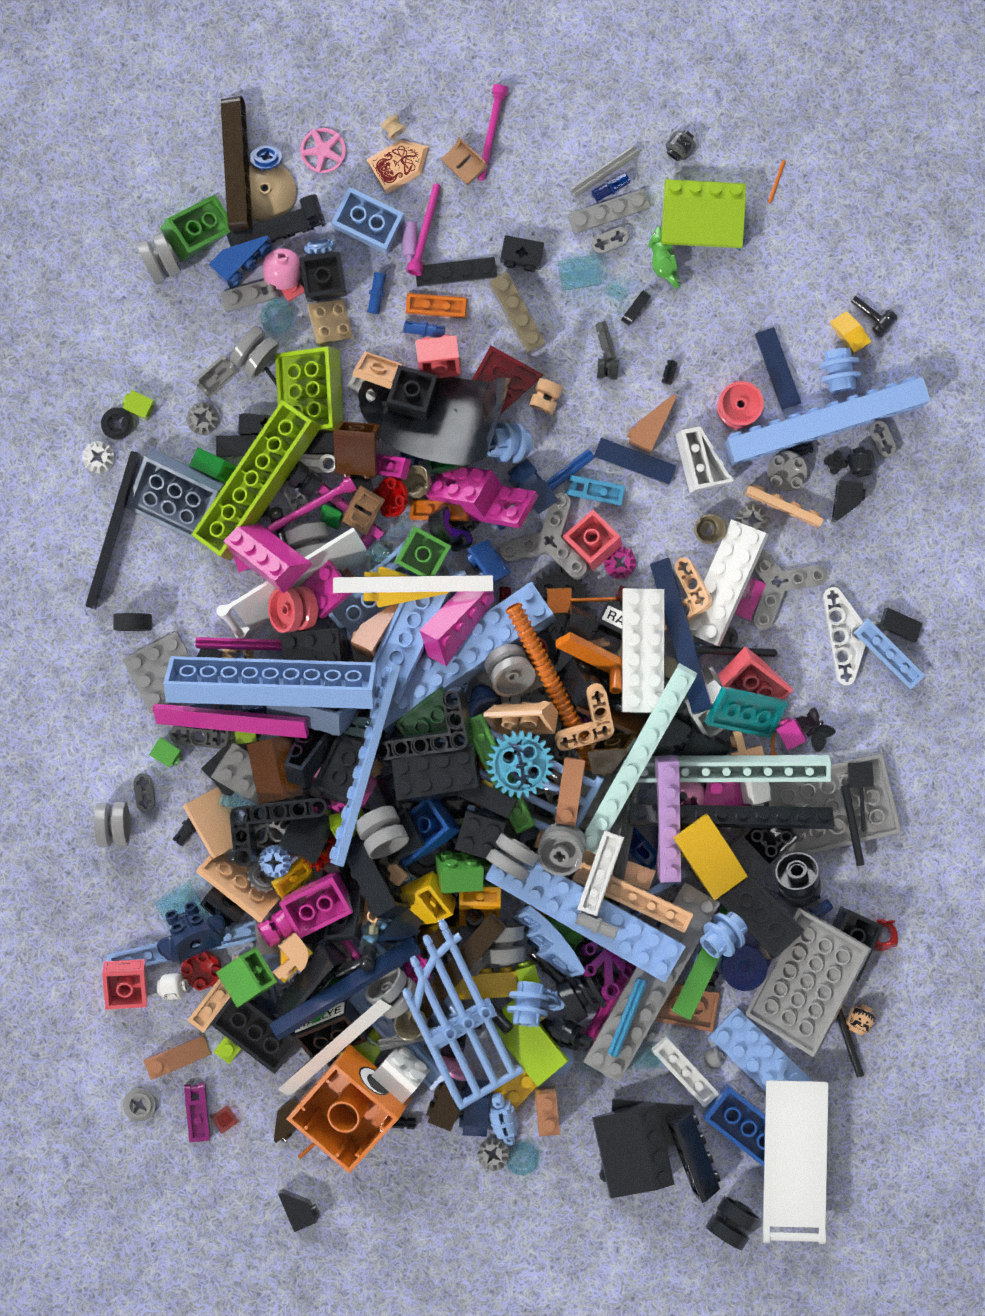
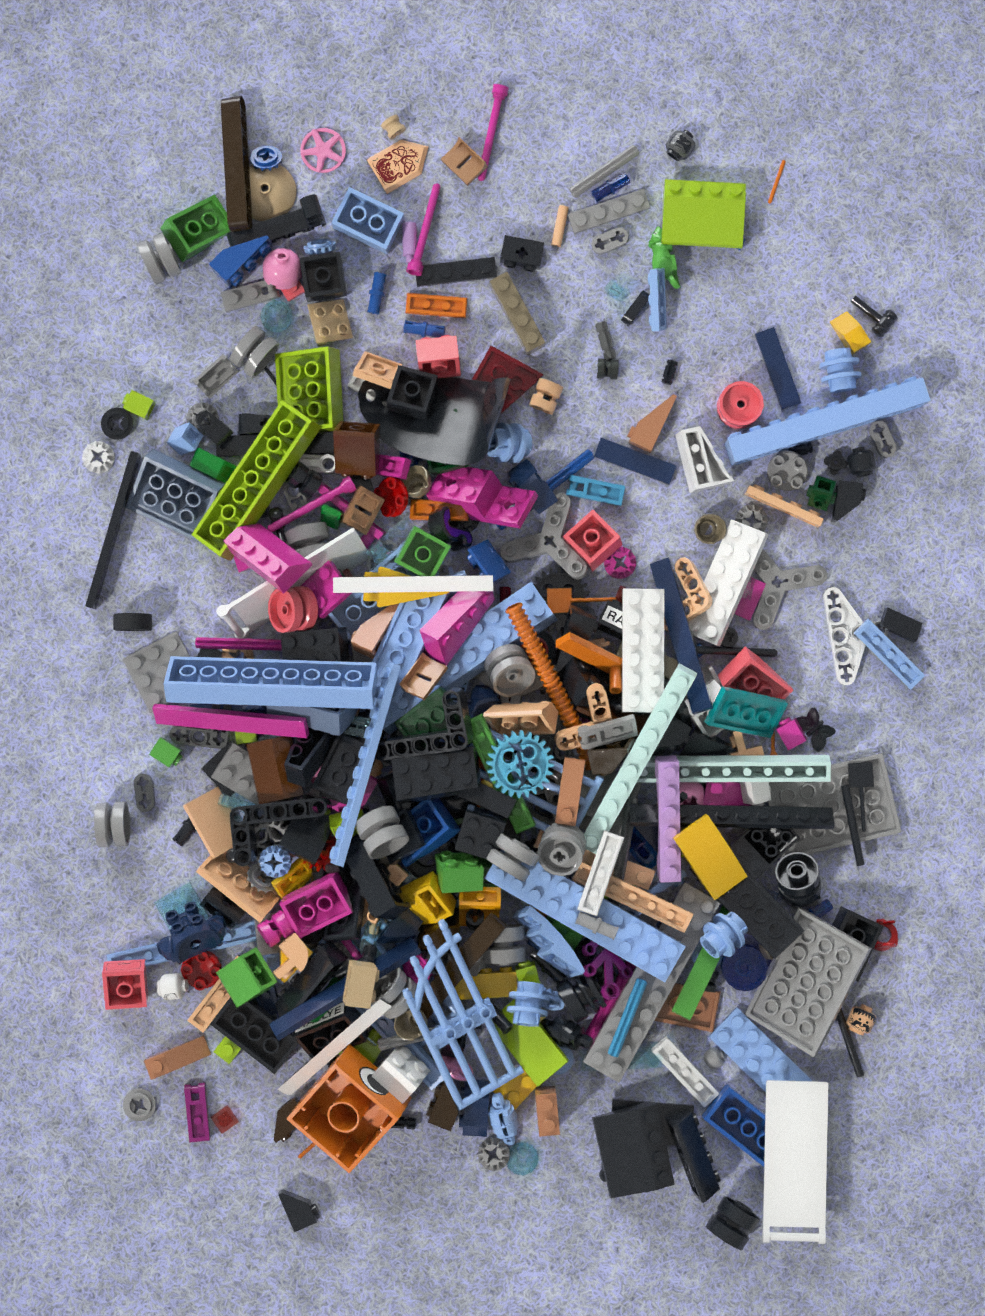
(185, 439): none -> light blue panel
(215, 430): none -> black piece
(360, 984): none -> tan brick
(428, 668): none -> medium nougat piece
(560, 225): none -> light nougat piece
(579, 272): clear light blue plate -> none
(608, 732): none -> light grey plate
(657, 299): none -> light blue plate
(821, 493): none -> dark green brick

